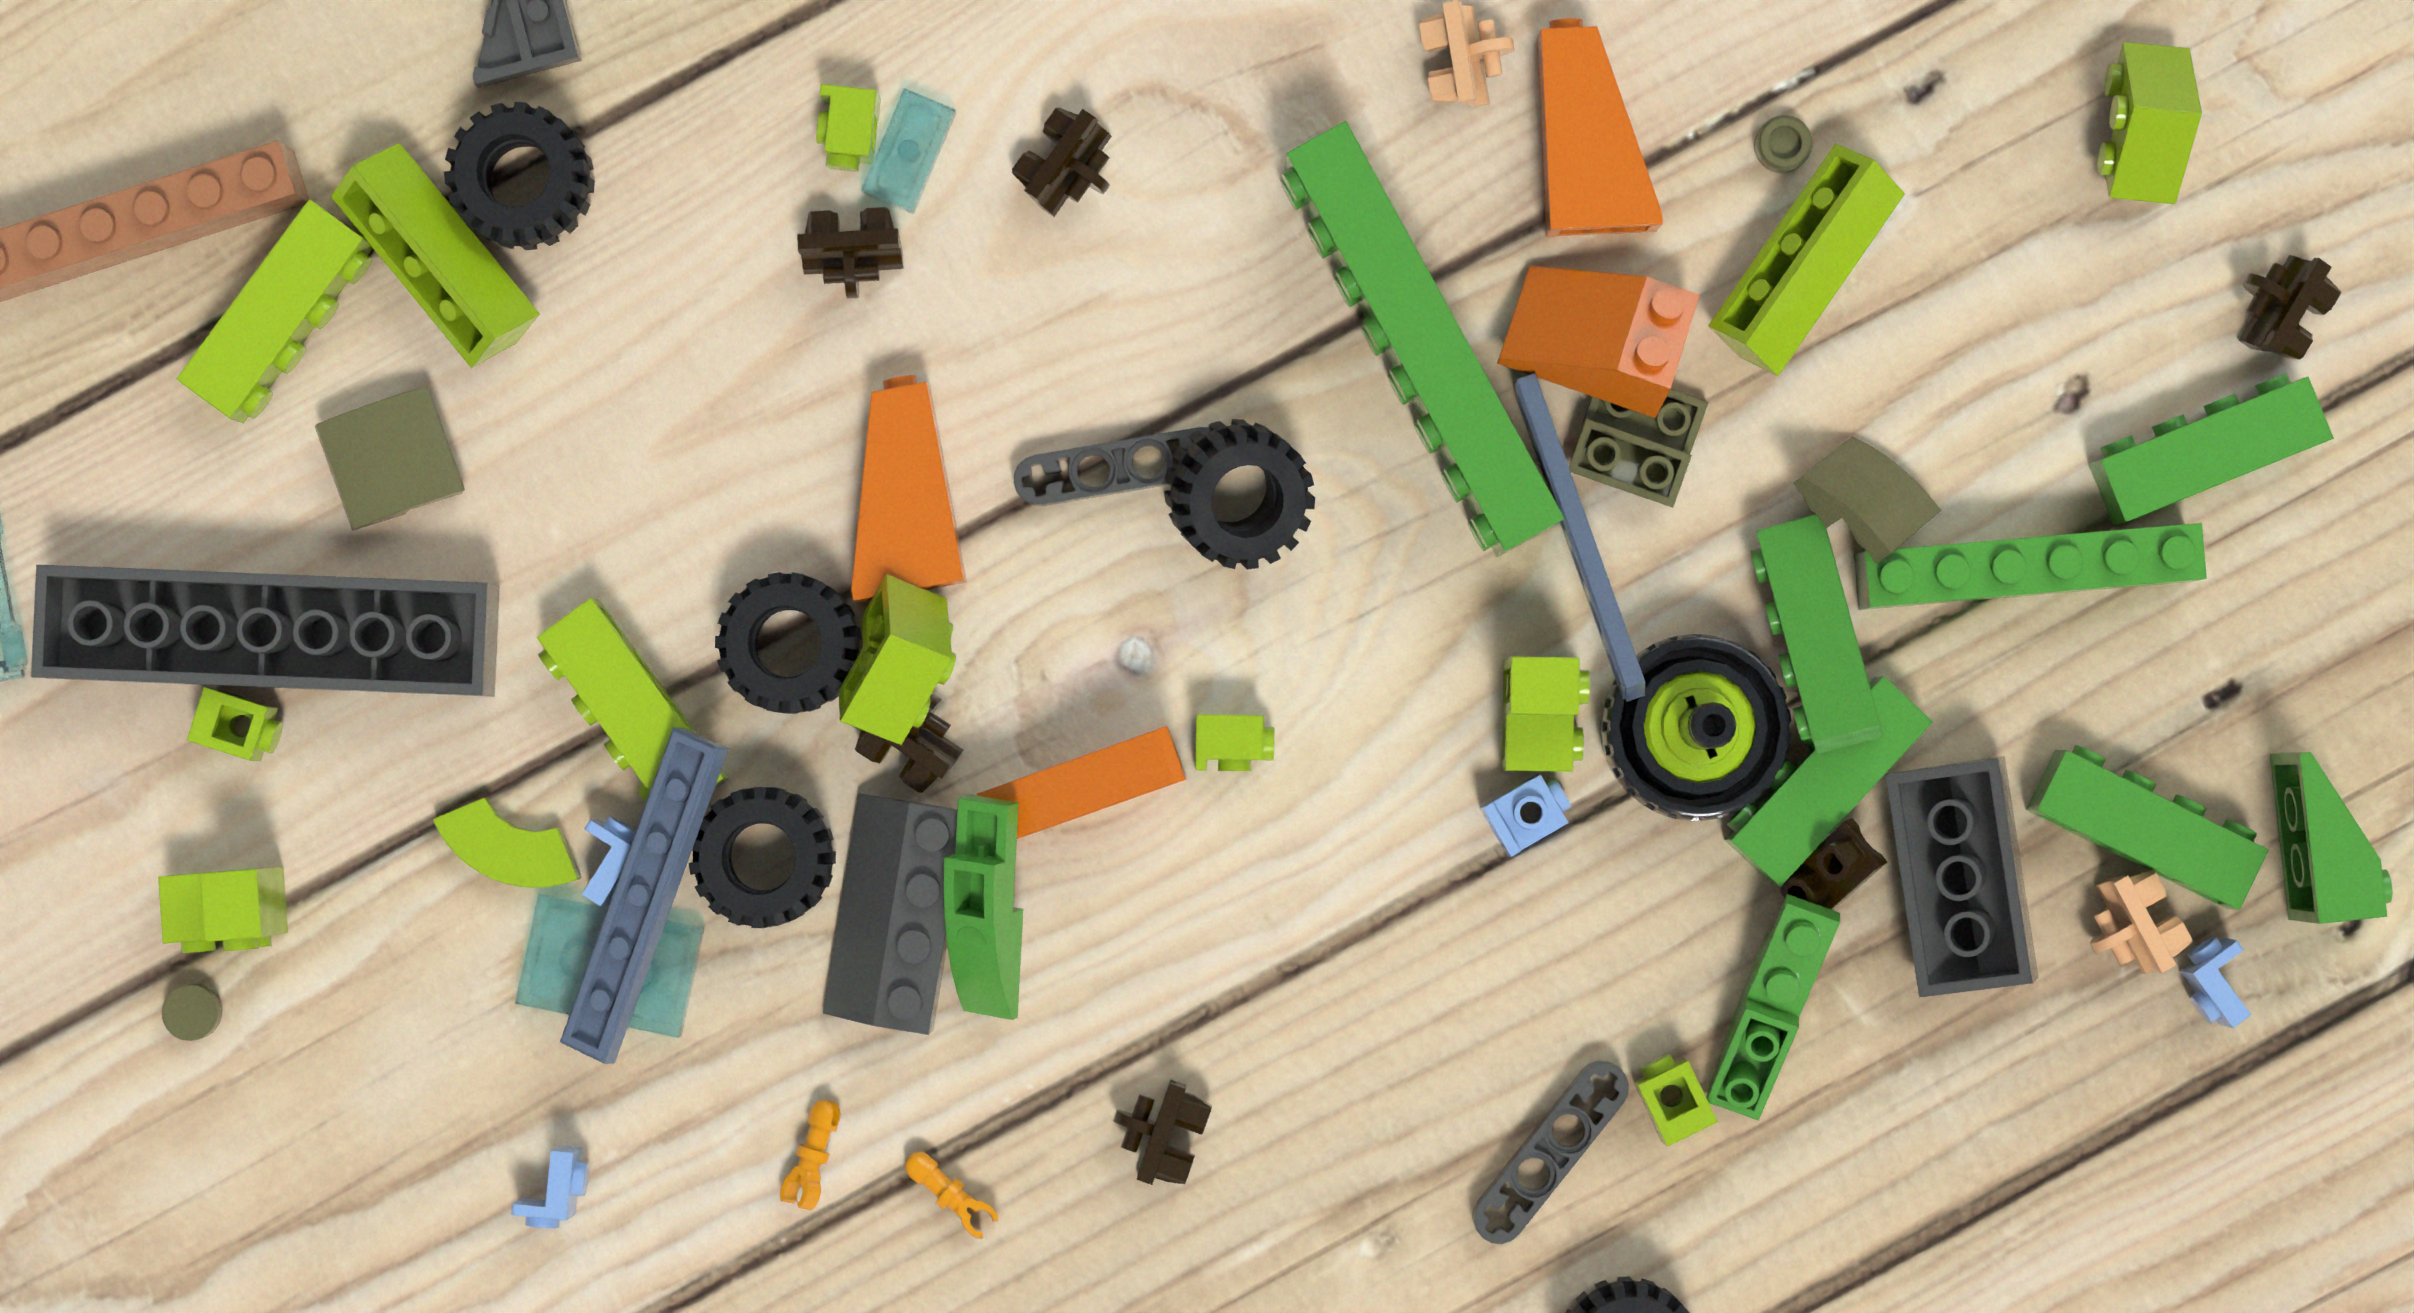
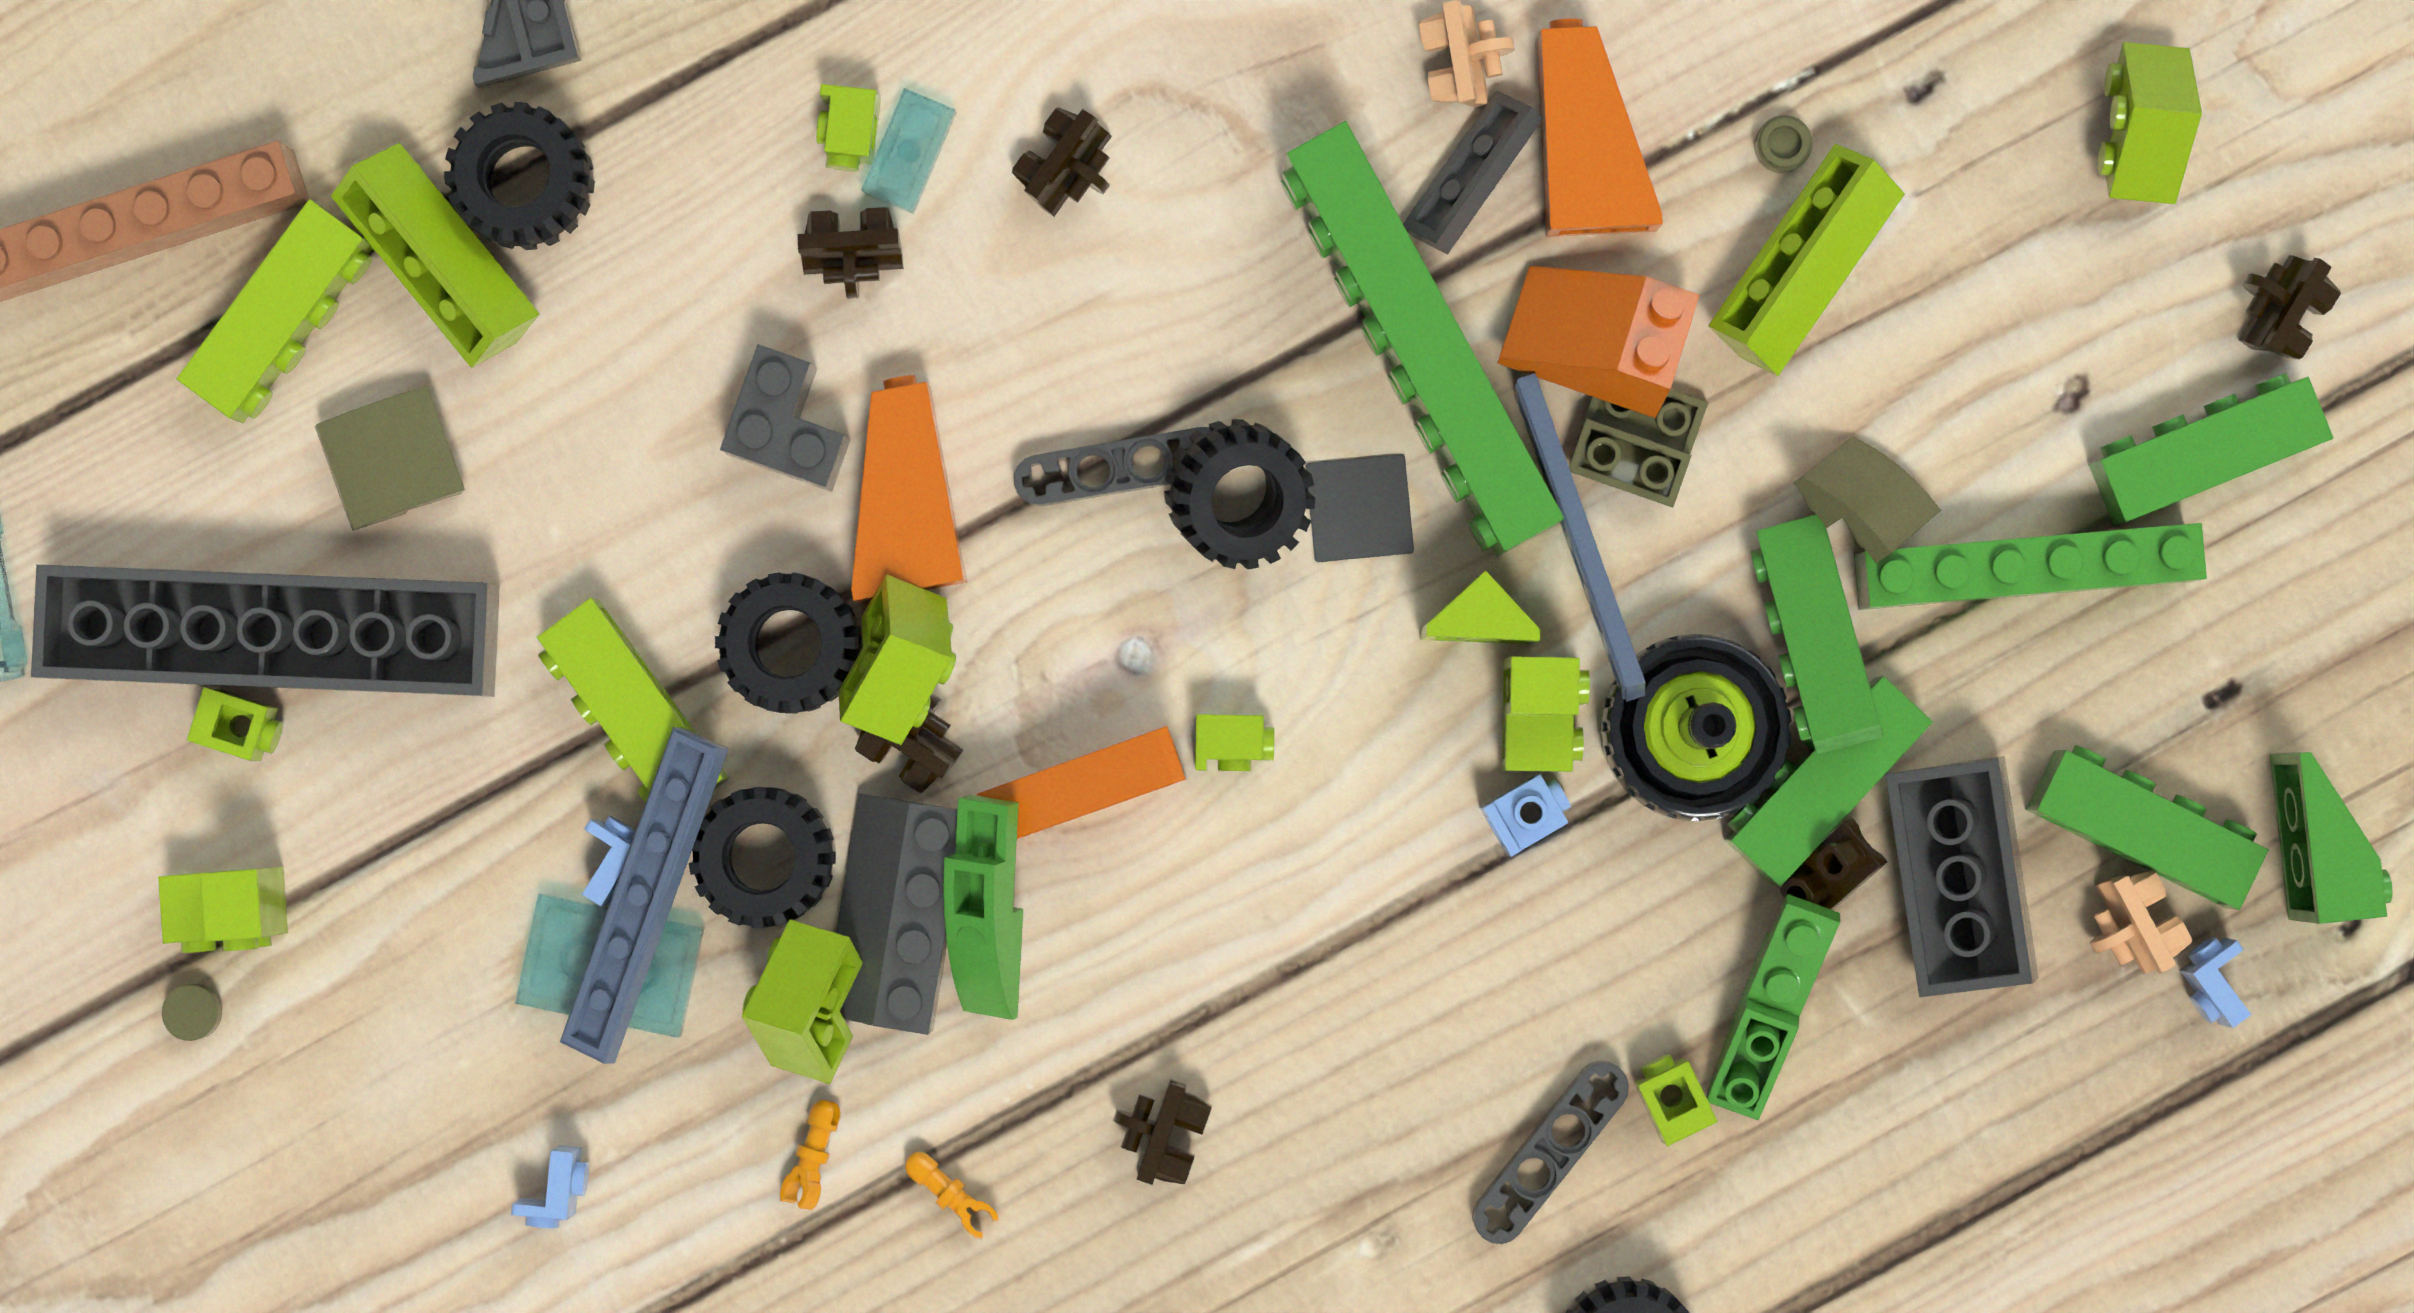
(505, 851): lime tile -> none
(769, 426): none -> dark grey brick
(800, 1000): none -> lime brick
(1360, 508): none -> dark grey sticker
(1472, 172): none -> dark grey plate
(1482, 615): none -> lime slope

